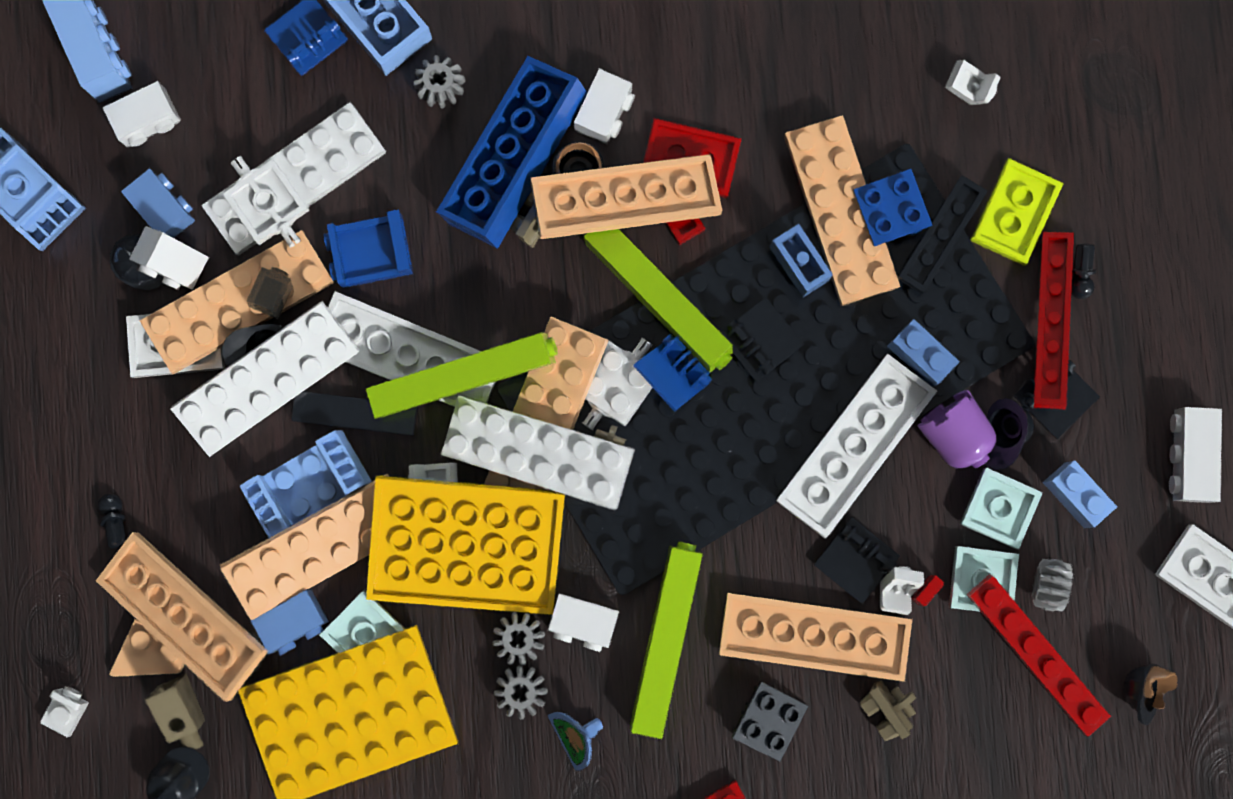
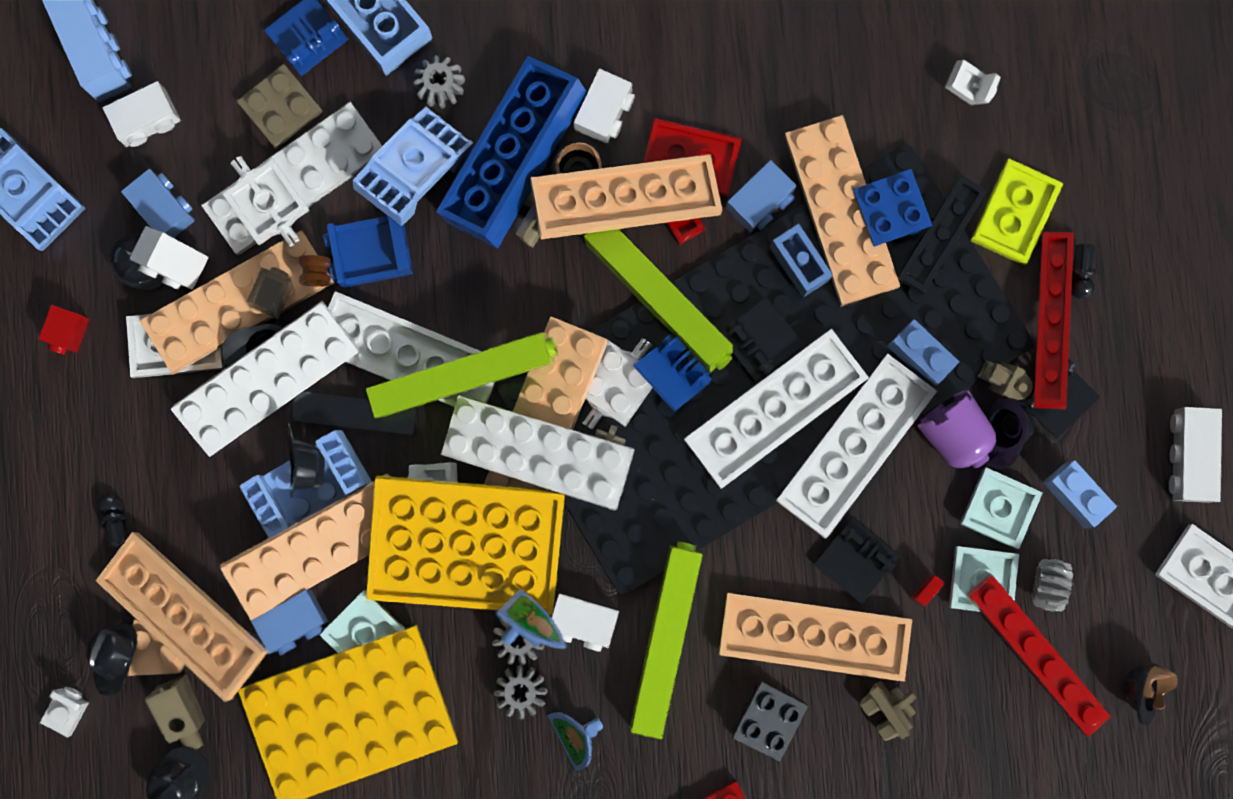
(63, 330): none -> red brick
(111, 656): none -> black piece
(280, 106): none -> dark tan plate
(306, 464): none -> black piece
(314, 270): none -> reddish brown wheel
(411, 164): none -> light blue plate
(529, 621): none -> shield
(761, 197): none -> medium blue brick
(776, 408): none -> white plate
(898, 588): white bracket -> none
(1006, 380): none -> dark tan hips

